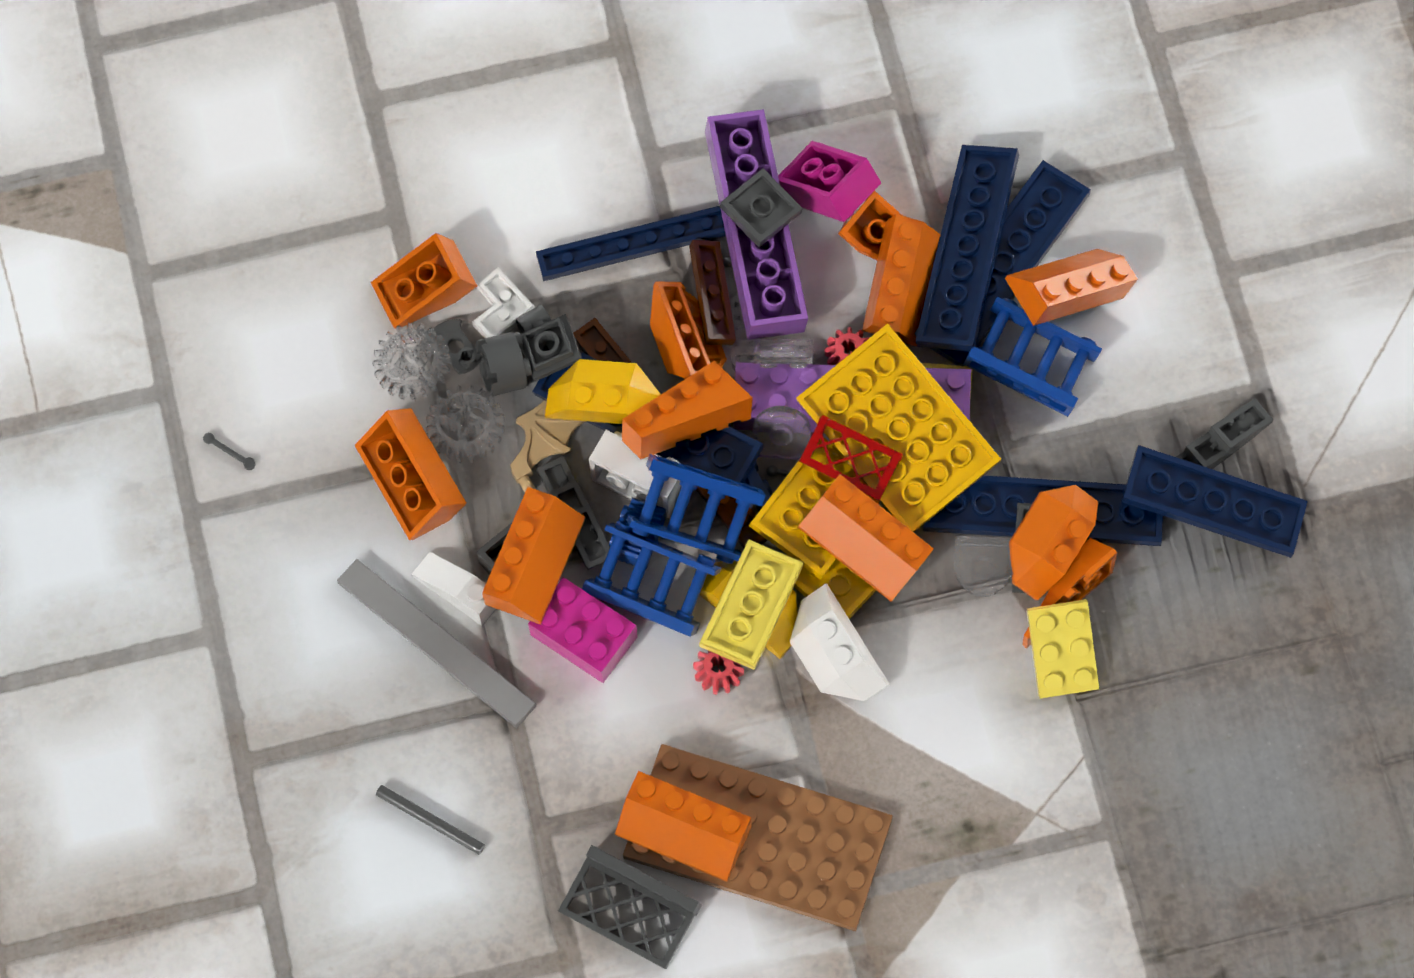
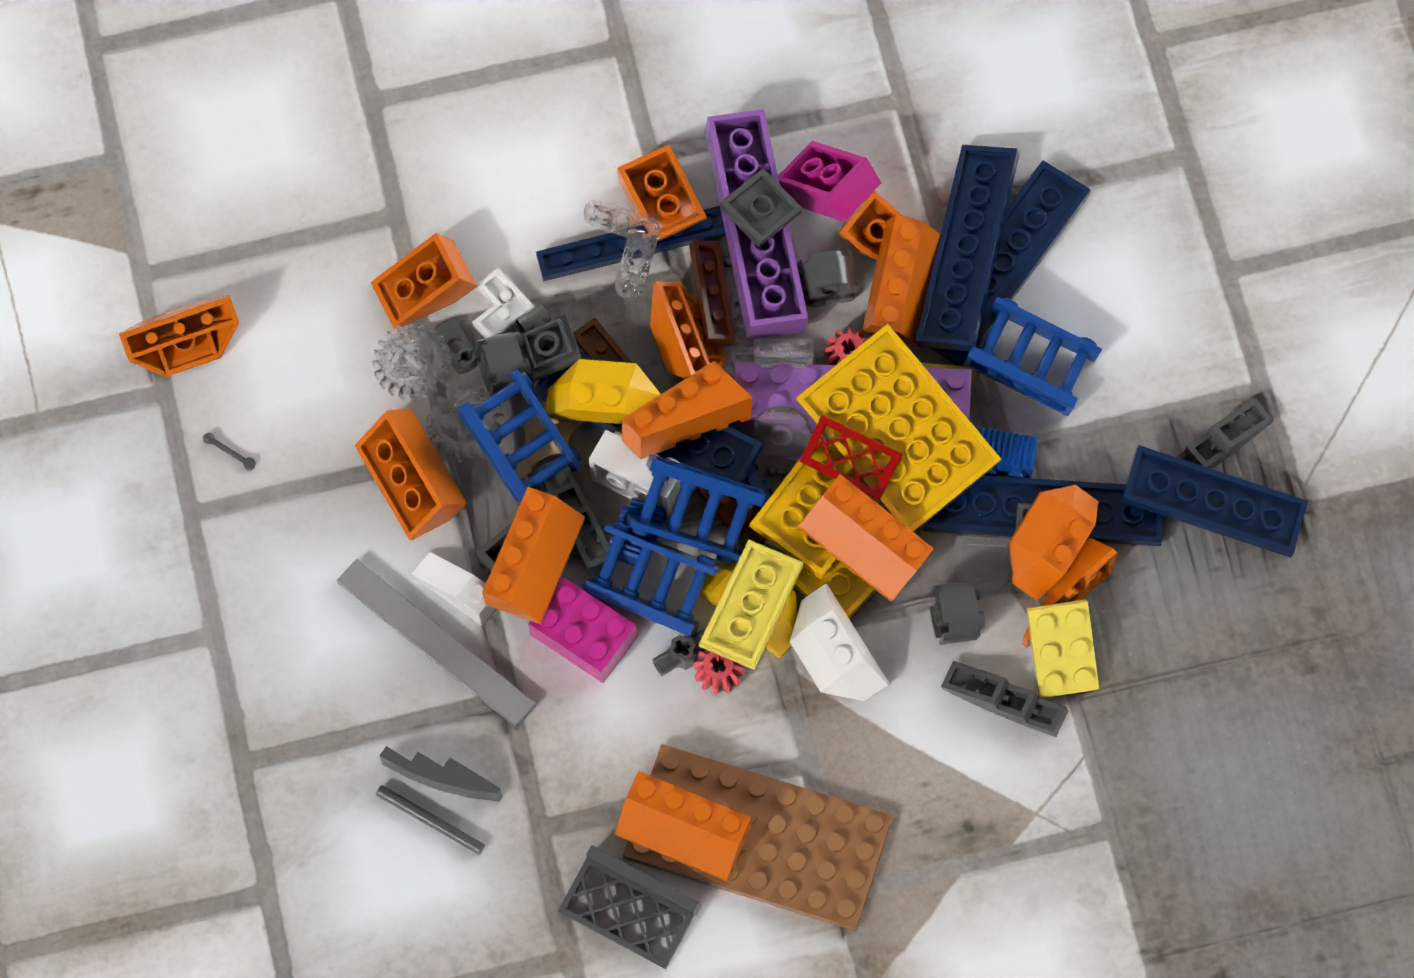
(182, 336): none -> orange wedge
(450, 778): none -> dark grey slope
(490, 439): none -> blue fence
(635, 240): none -> clear beam
(661, 190): none -> orange slope
(672, 659): none -> dark grey axle
(828, 277): none -> dark grey brick
(956, 612): none -> dark grey brick
(1004, 699): none -> dark grey slope
(1015, 451): none -> blue brick
(1071, 284): orange slope -> none

